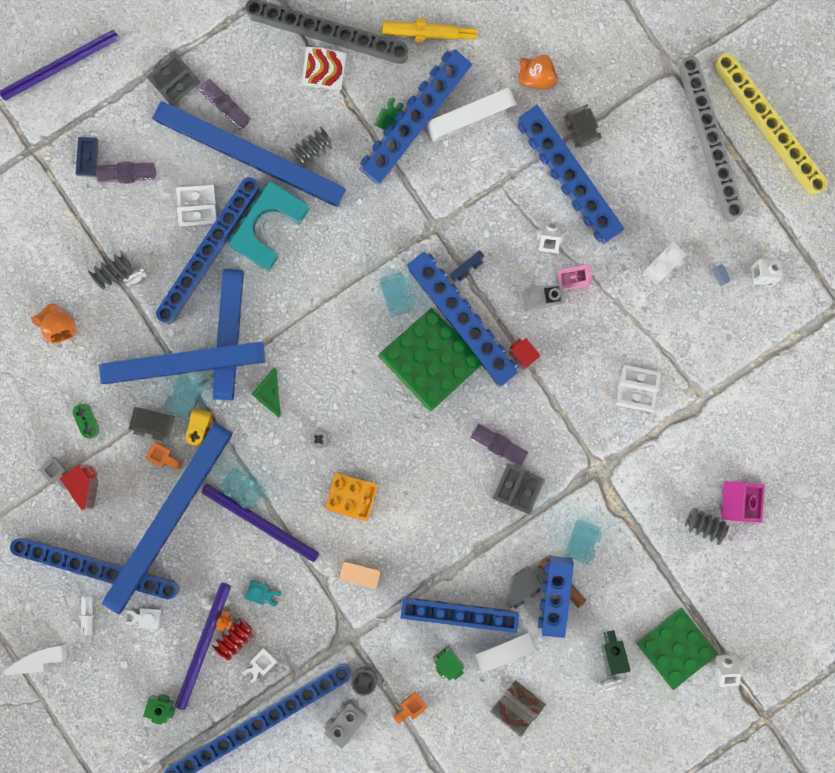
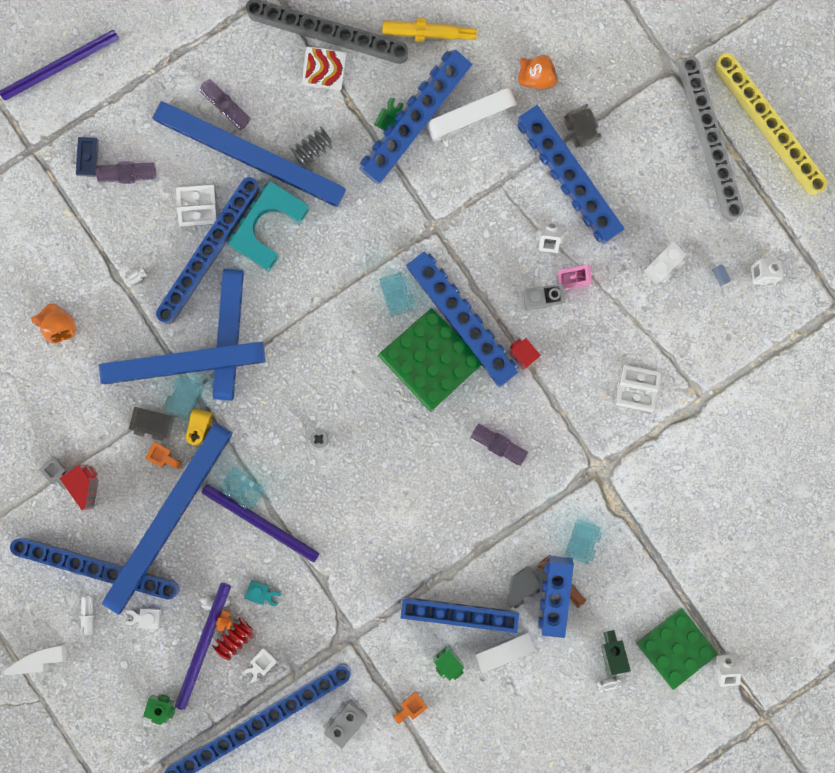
(90, 418): green beam -> none
(111, 270): dark grey piece -> none
(173, 79): dark grey slope -> none
(268, 393): green tile -> none
(351, 497): light orange bracket -> none
(360, 574): light nougat slope -> none
(364, 680): dark grey wheel -> none
(473, 262): dark blue plate -> none
(517, 708): clear smoke slope -> none
(518, 489): dark grey slope -> none
(707, 525): dark grey piece -> none
(743, 501): dark pink slope -> none

